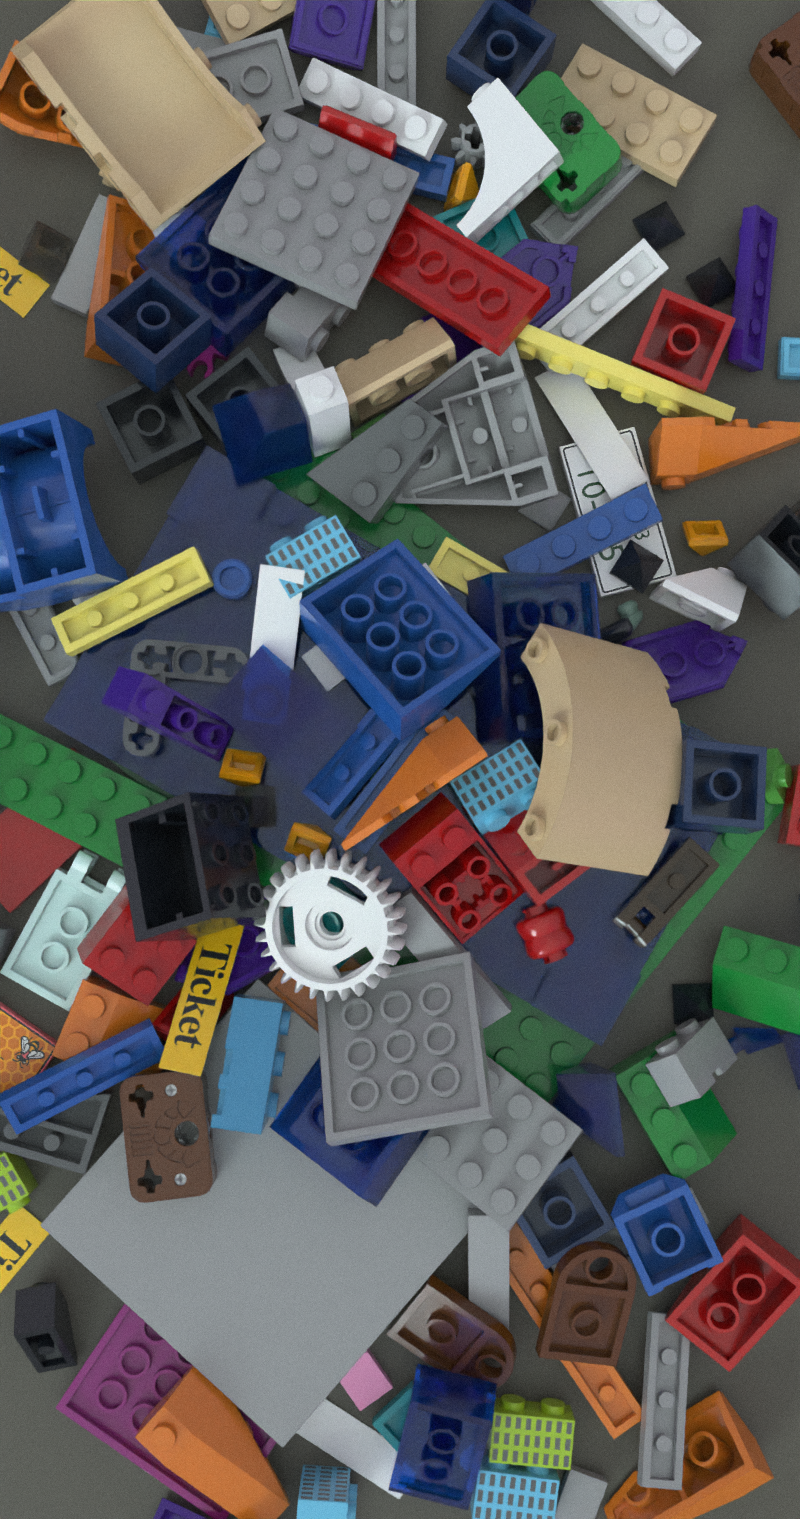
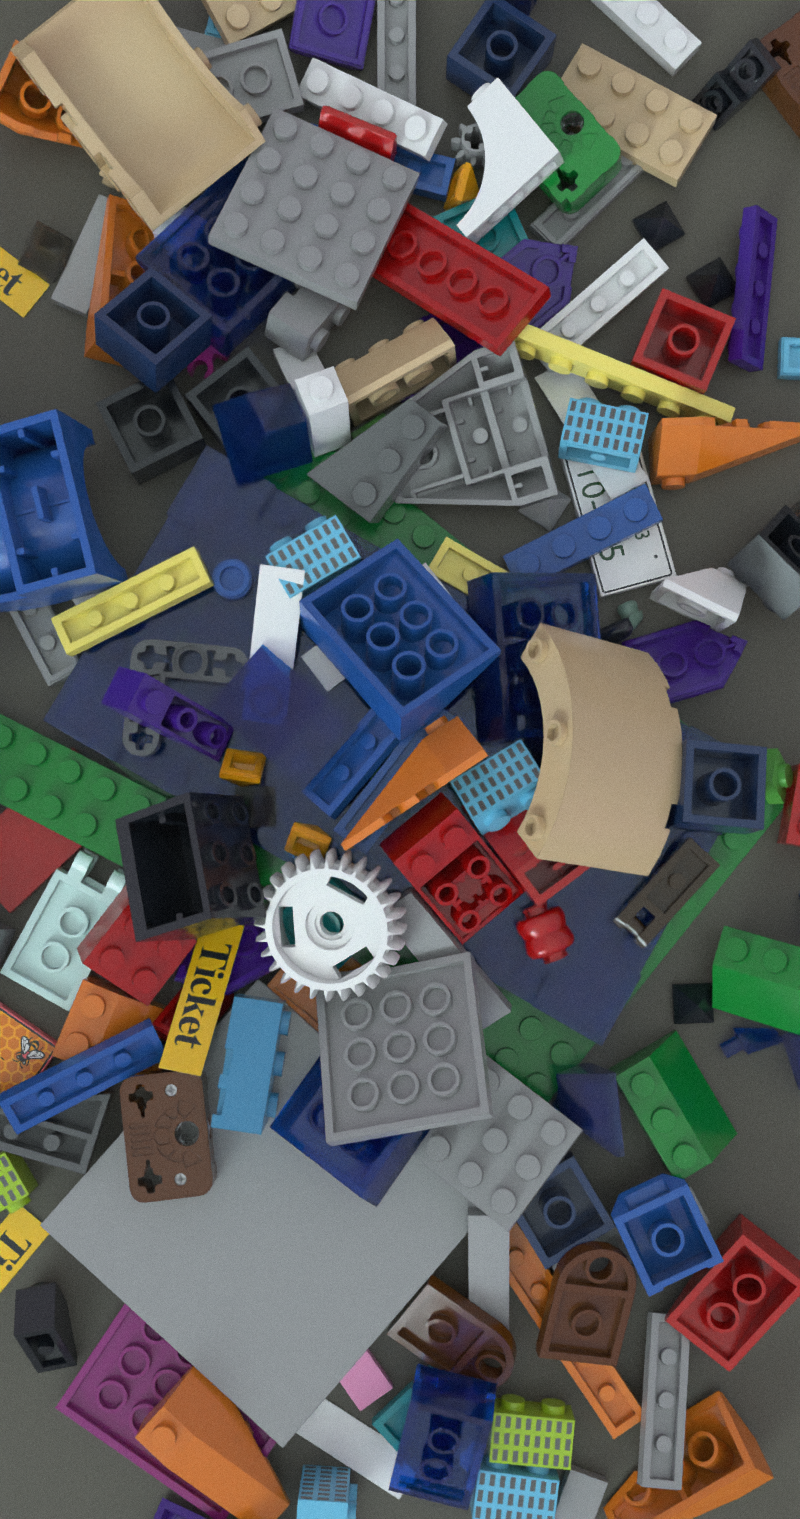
(603, 434): none -> medium azure brick
(636, 566): black slope -> none
(689, 1059): light grey brick -> none
(705, 536): light orange slope -> none
(738, 83): none -> black slope

